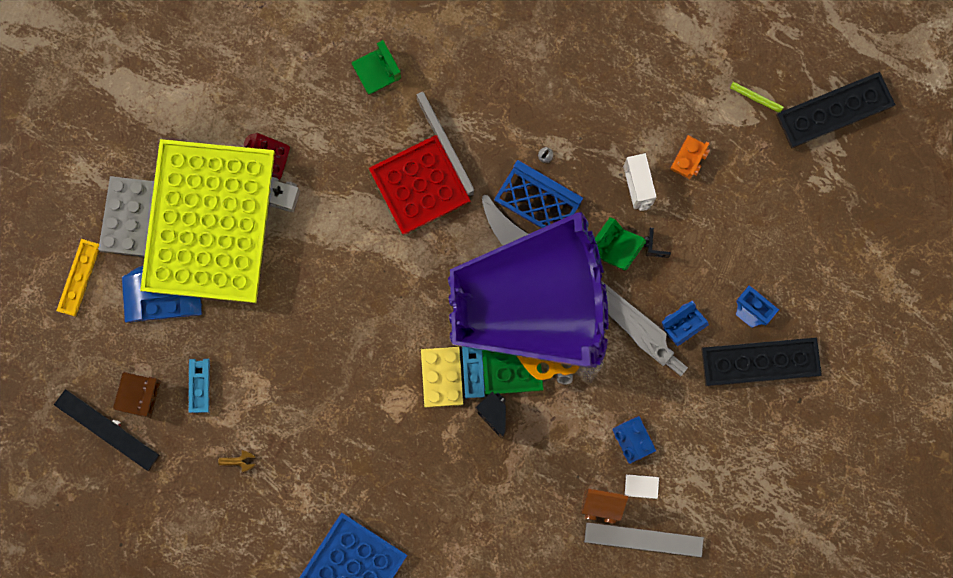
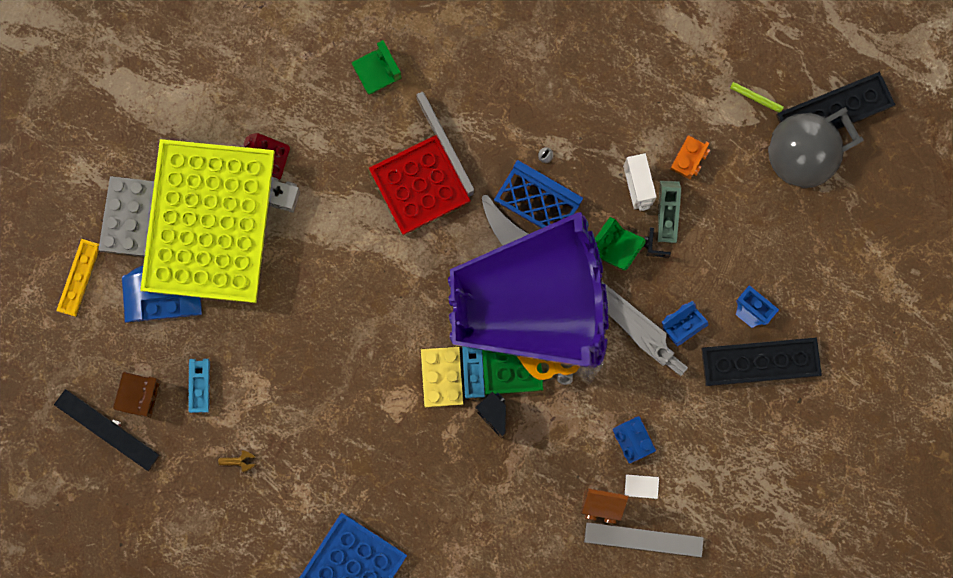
(668, 211): none -> sand green slope
(809, 148): none -> dark grey windscreen

